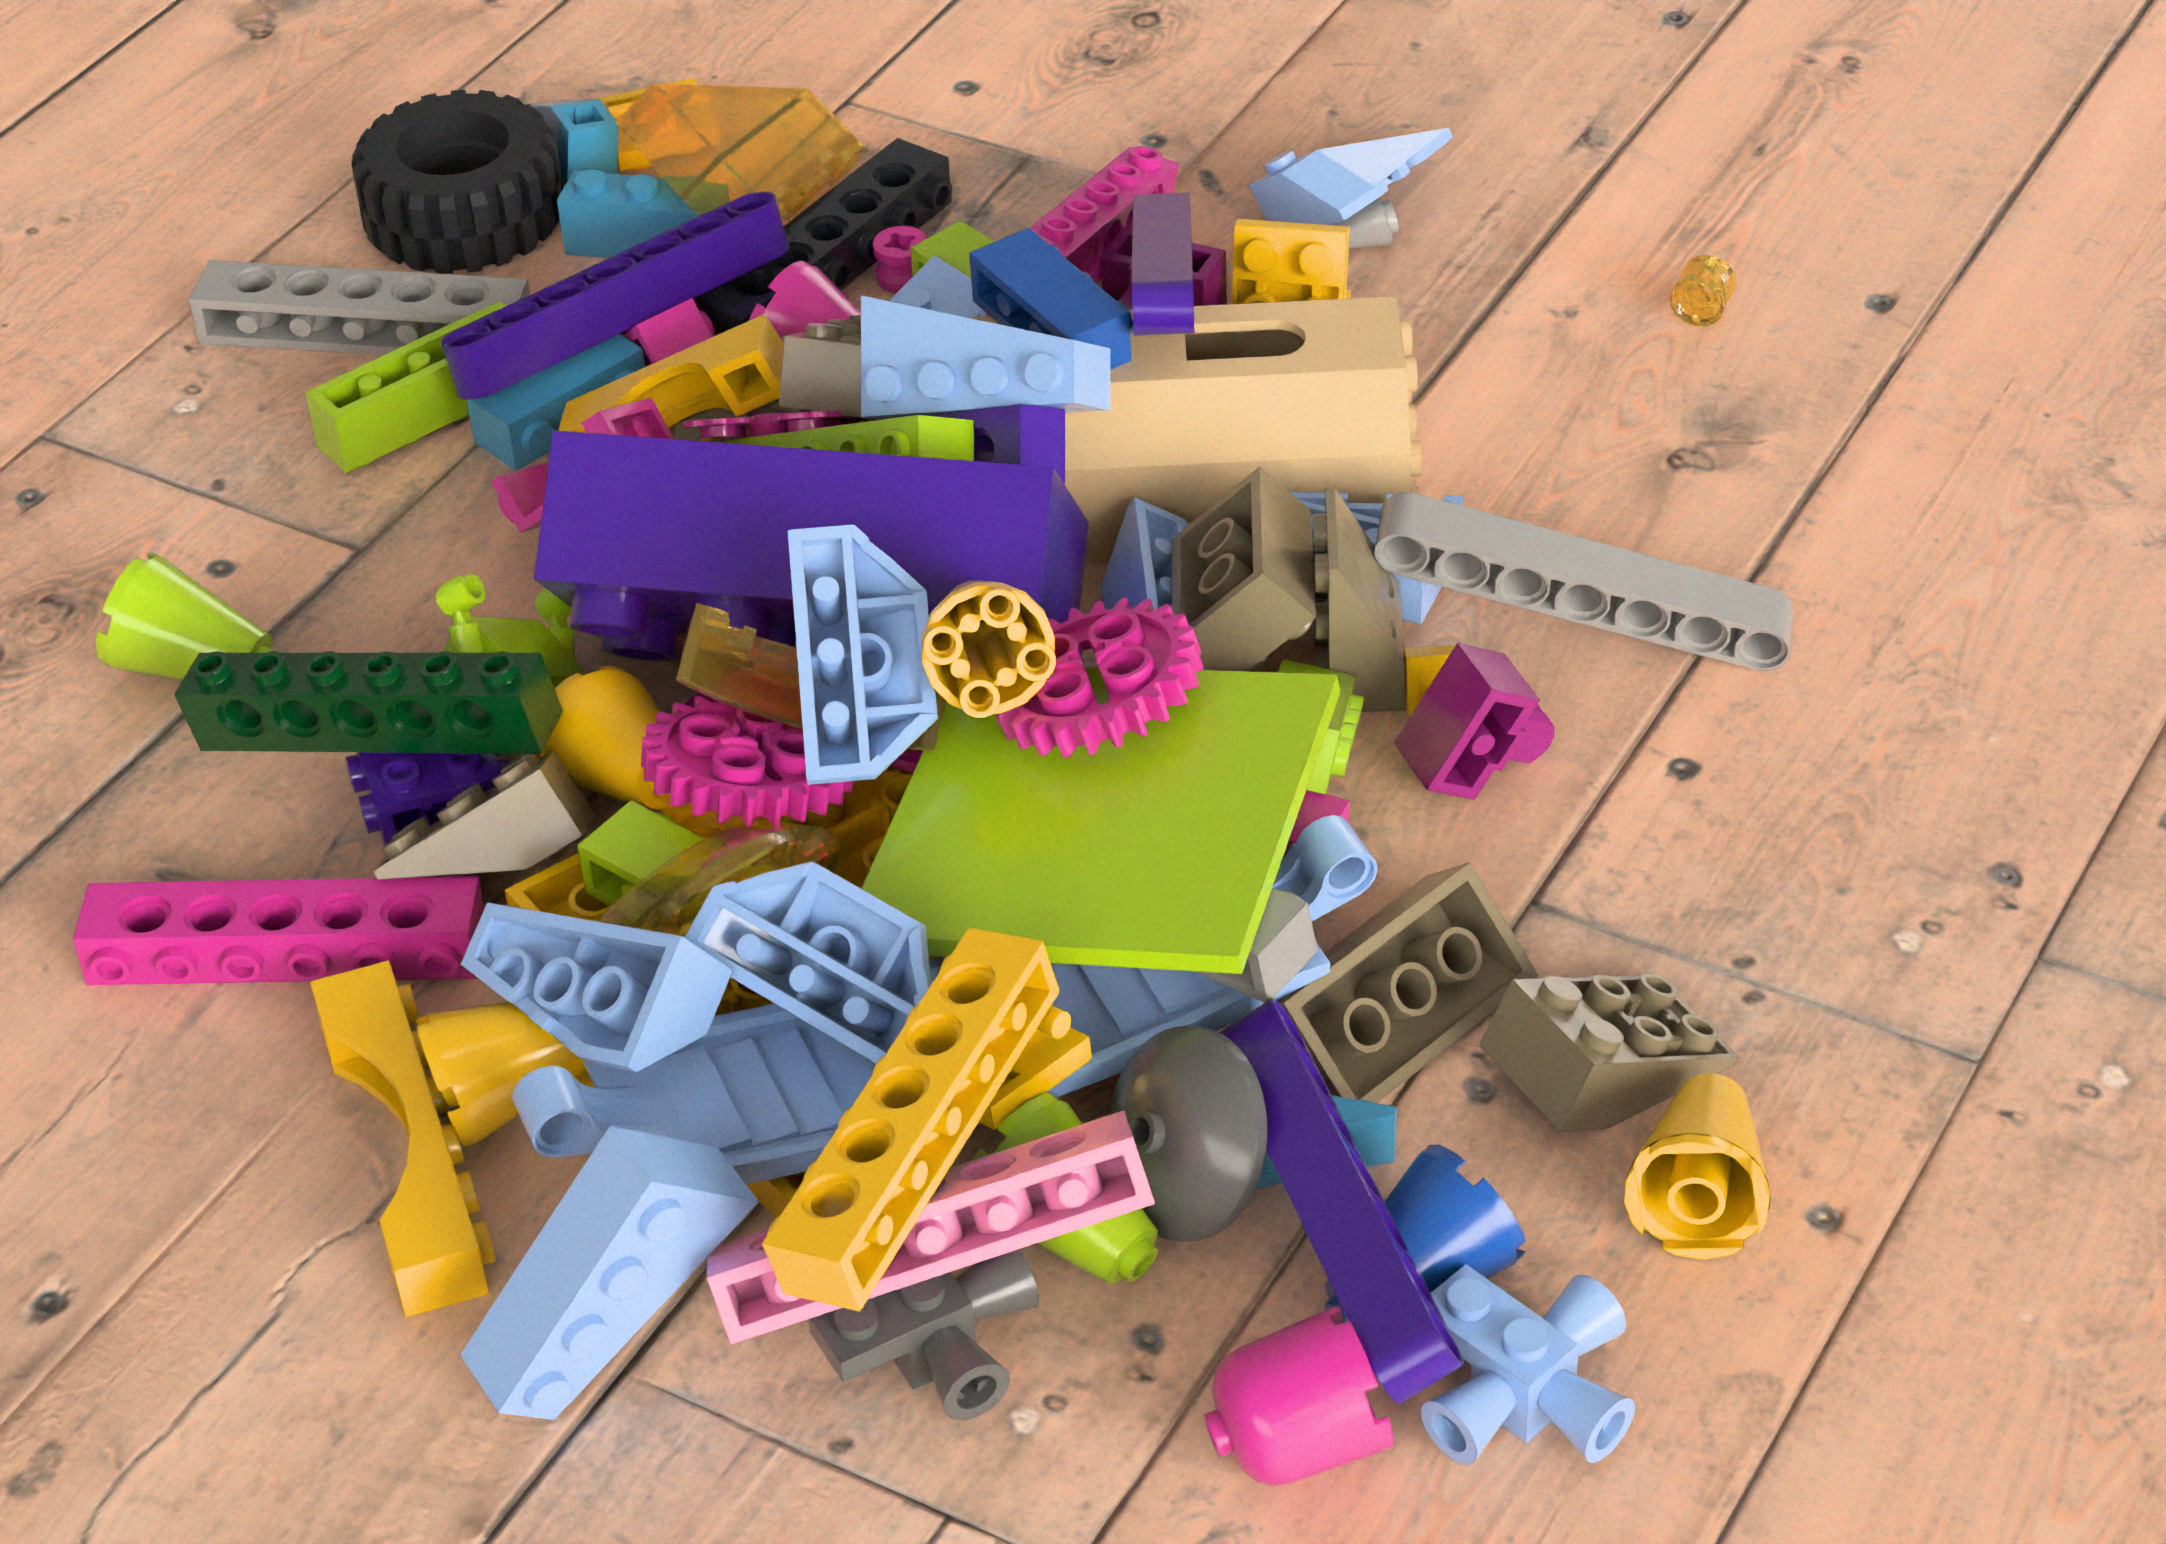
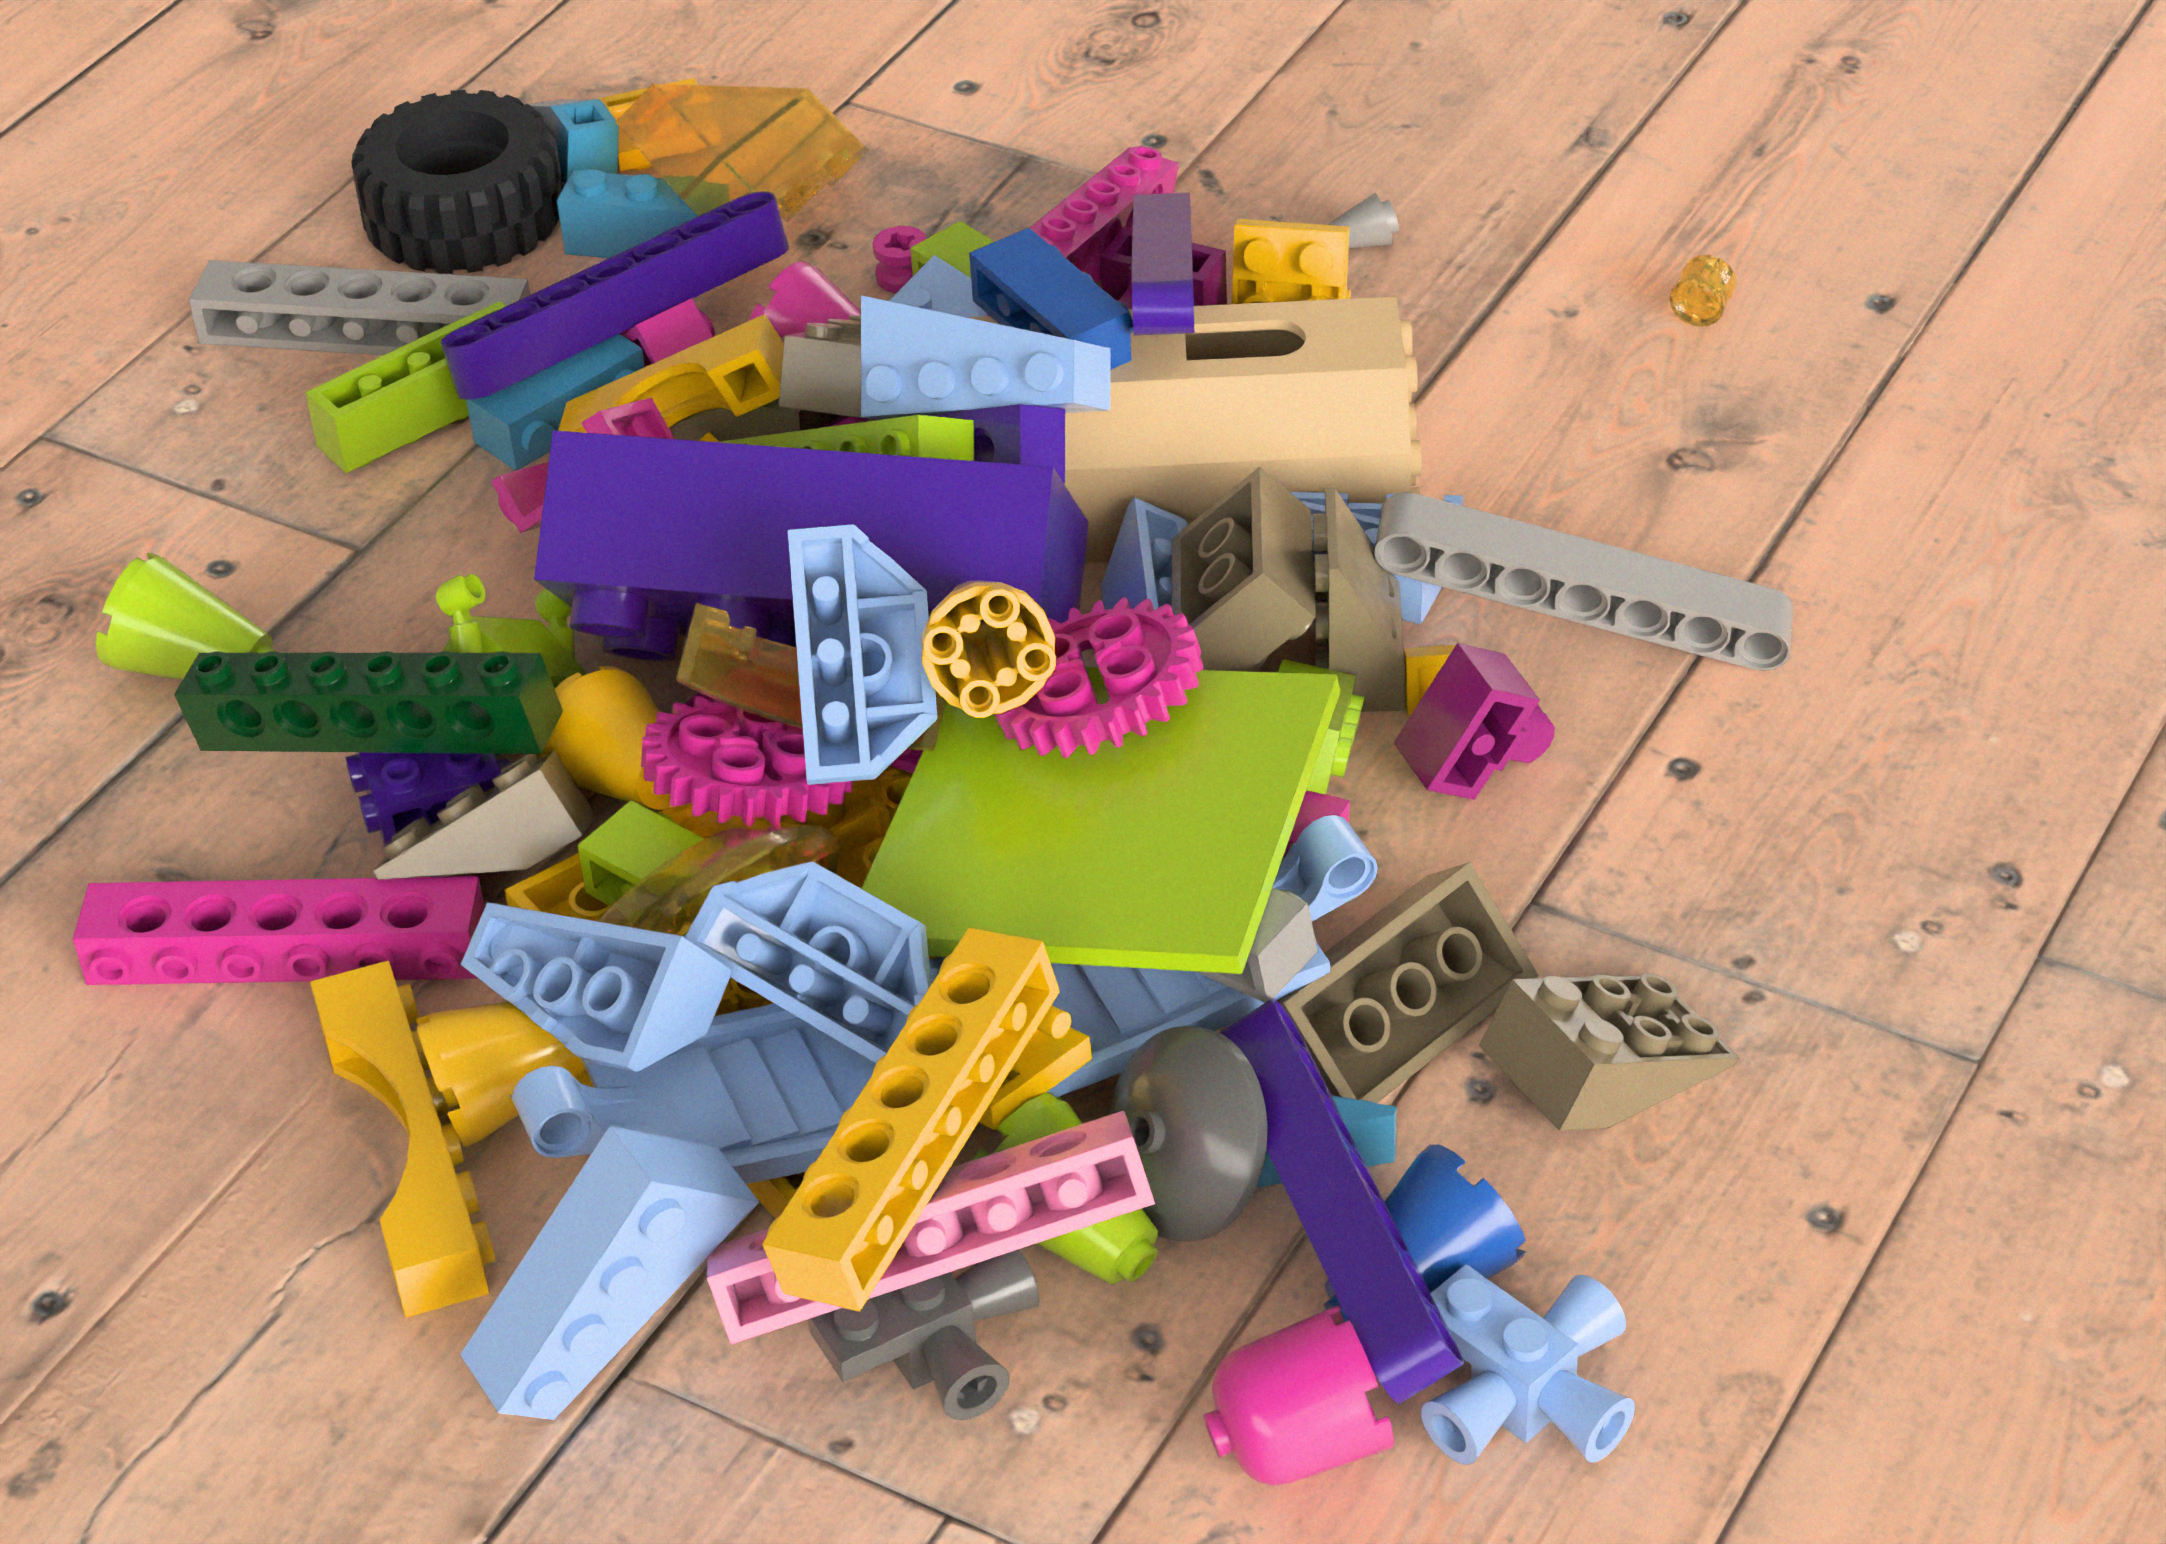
(765, 424): dark pink plant -> none
(838, 230): black brick -> none
(1339, 180): light blue wedge -> none
(1701, 1173): yellow cone -> none

